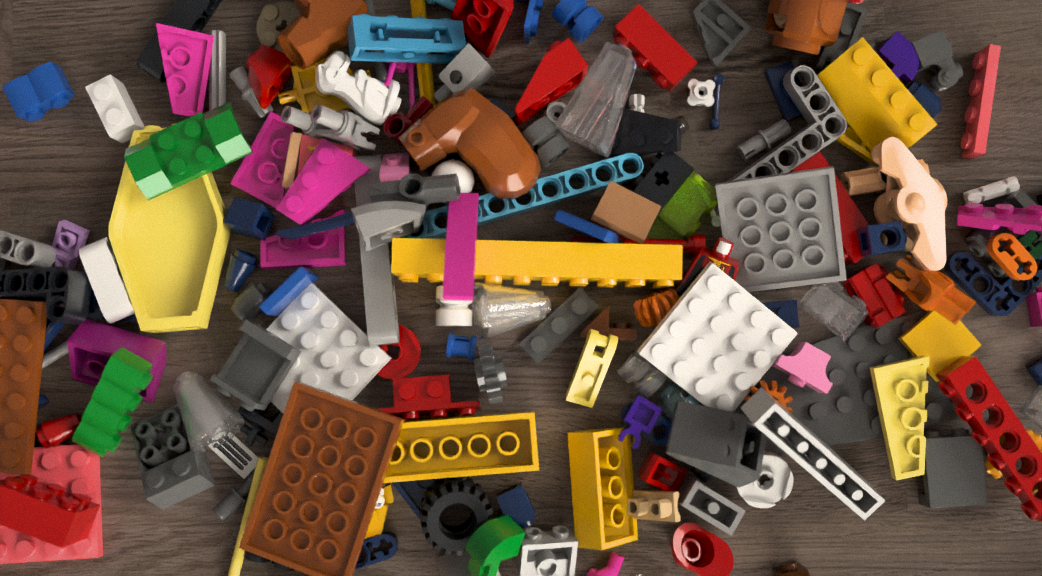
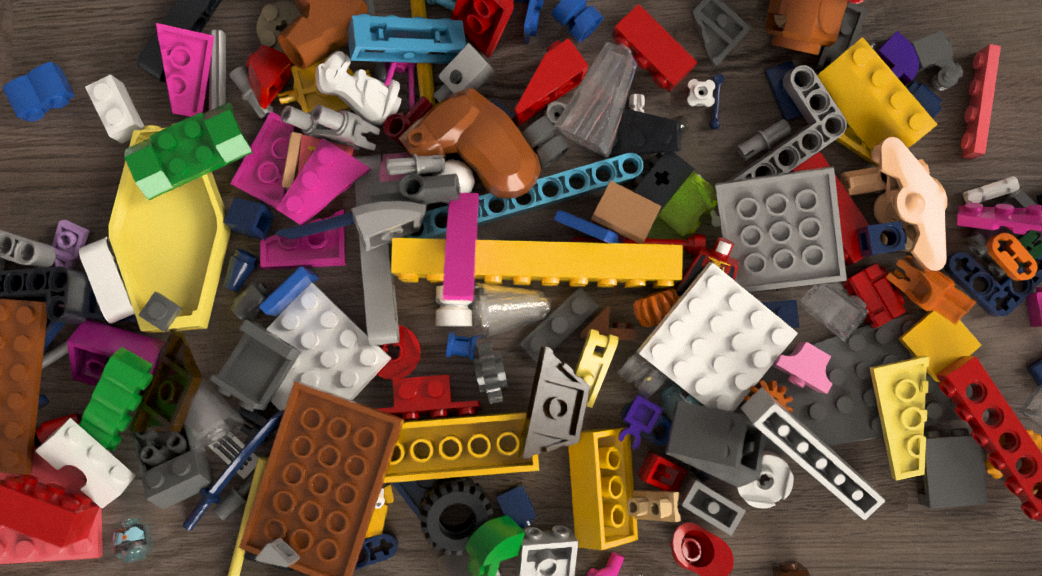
(103, 471): none -> white arch
(132, 541): none -> head
(160, 311): none -> dark grey plate
(170, 390): none -> dark brown wing
(212, 495): none -> dark blue sword
(278, 553): none -> light grey slope
(416, 165): none -> light grey axle
(554, 407): none -> wing

